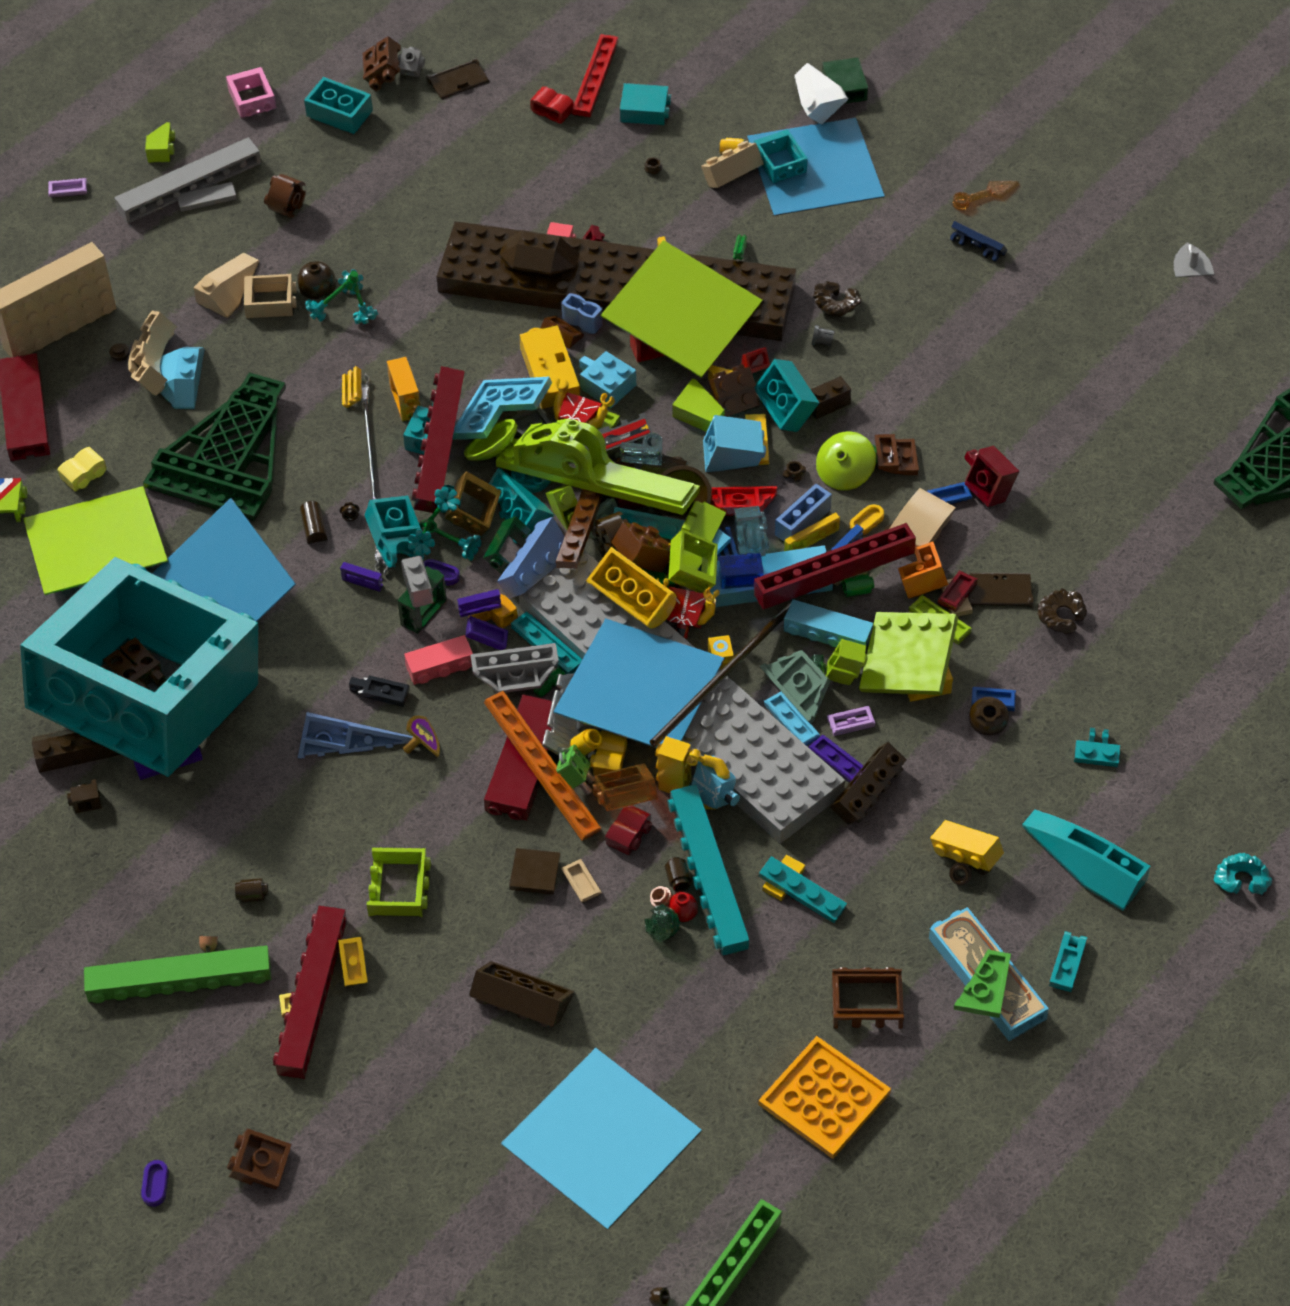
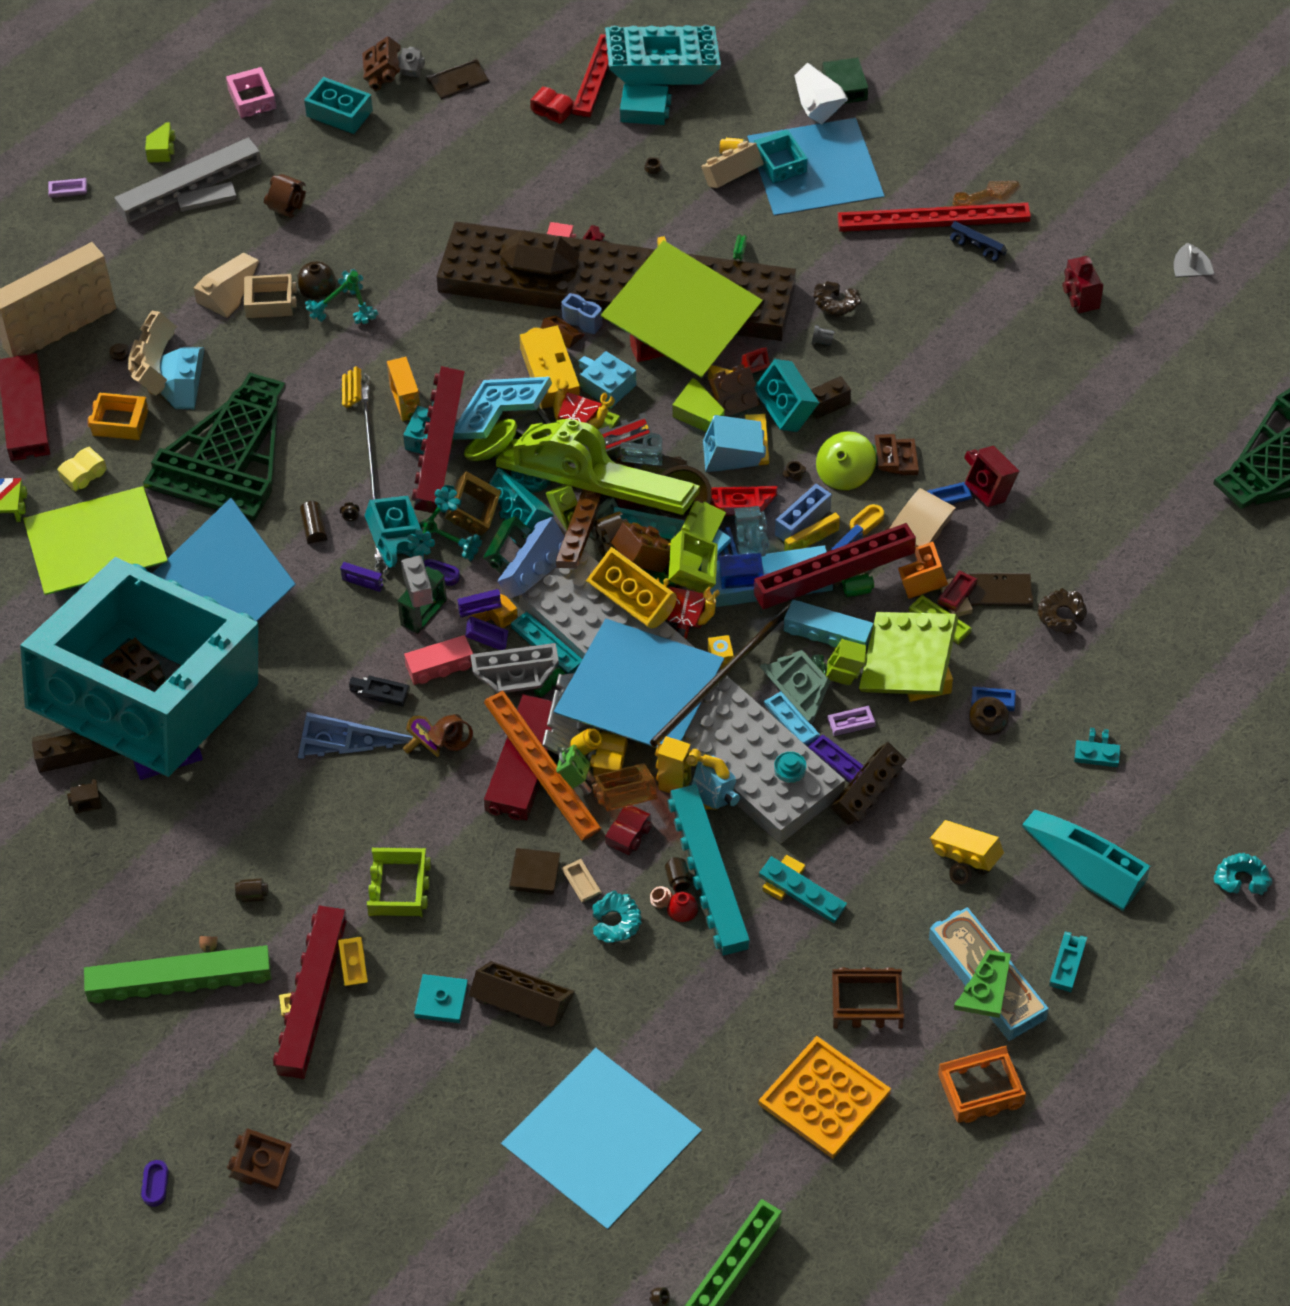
(118, 402): none -> light orange window
(441, 998): none -> teal plate
(449, 731): none -> reddish brown piece
(626, 908): none -> teal piece
(662, 54): none -> teal slope
(663, 923): clear green piece -> none
(790, 767): none -> teal plate
(933, 217): none -> red plate
(988, 1105): none -> orange window
(1083, 284): none -> dark red hinge

